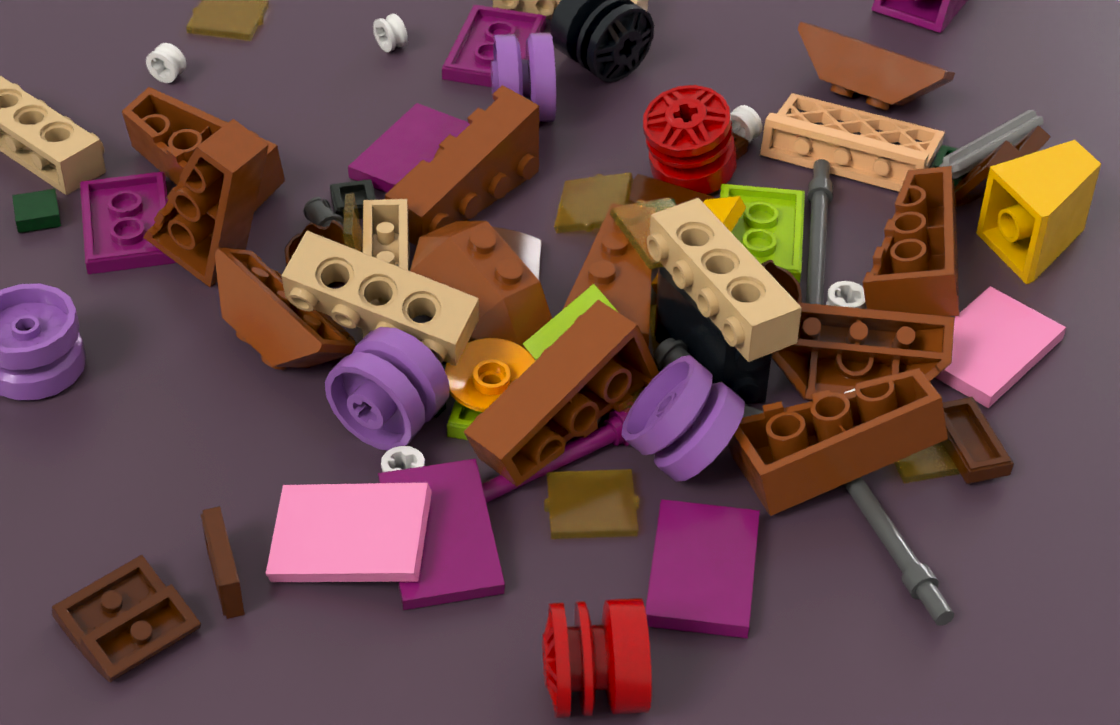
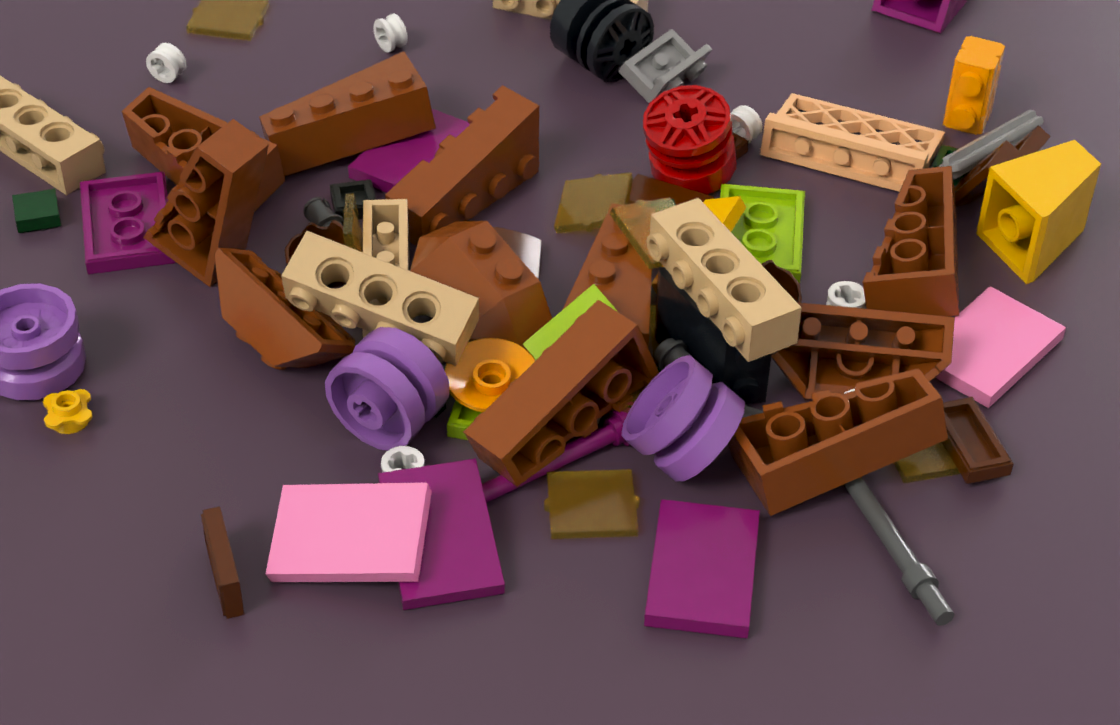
(68, 411): none -> yellow plate
(125, 618): reddish brown slope -> none
(351, 115): none -> dark orange wedge
(473, 49): magenta tile -> none
(530, 76): medium lavender wheel -> none
(598, 657): red wheel -> none
(664, 65): none -> light grey bracket
(819, 195): dark grey bar -> none
(869, 69): dark orange wedge -> none
(973, 85): none -> light orange brick

